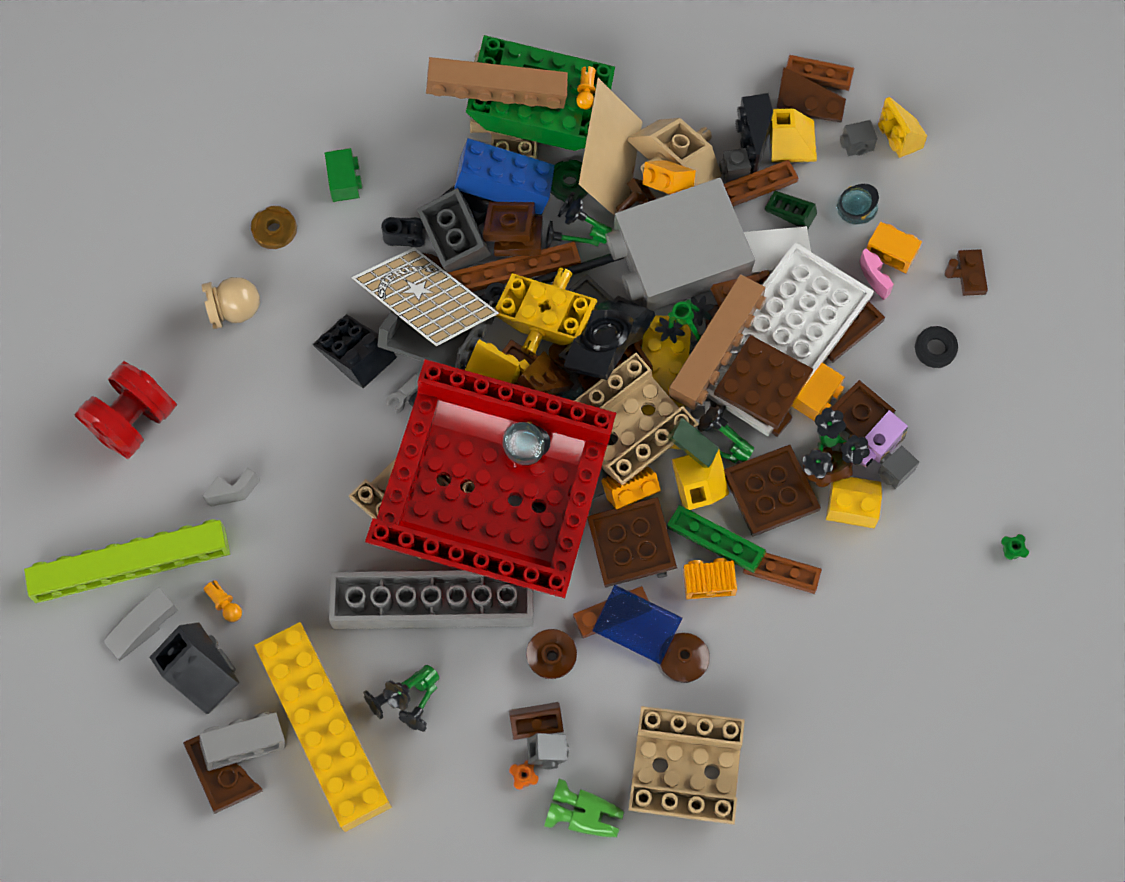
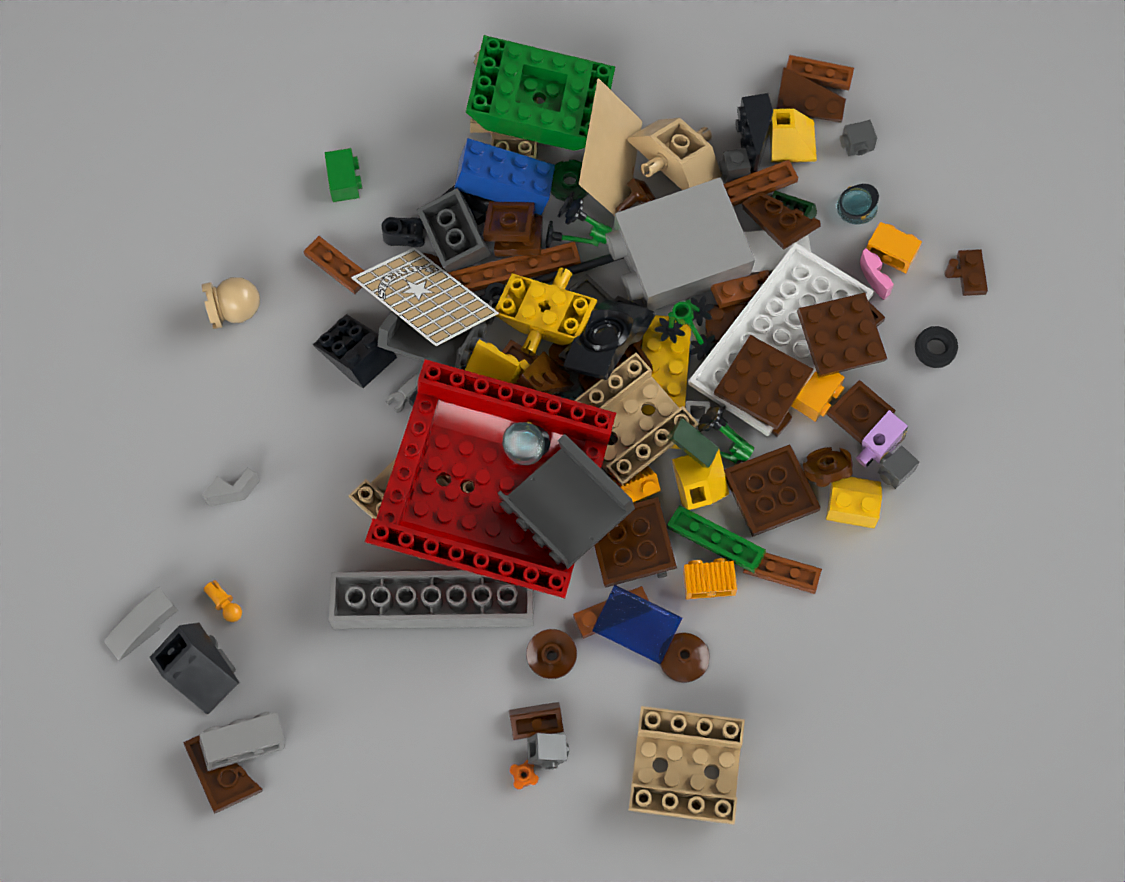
(126, 561): lime brick -> none
(137, 396): red piece -> none
(279, 237): pearl gold tile -> none
(322, 727): yellow brick -> none
(334, 263): none -> dark orange plate
(397, 696): black plant -> none
(496, 83): medium nougat brick -> none
(568, 504): none -> dark grey panel
(586, 88): light orange pin -> none
(586, 813): bright green piece -> none
(668, 176): light orange brick -> none
(717, 342): medium nougat brick -> none
(779, 221): none -> reddish brown wing
(828, 428): black plant -> none
(841, 334): none -> reddish brown plate
(901, 129): yellow slope -> none
(1011, 553): green plate -> none

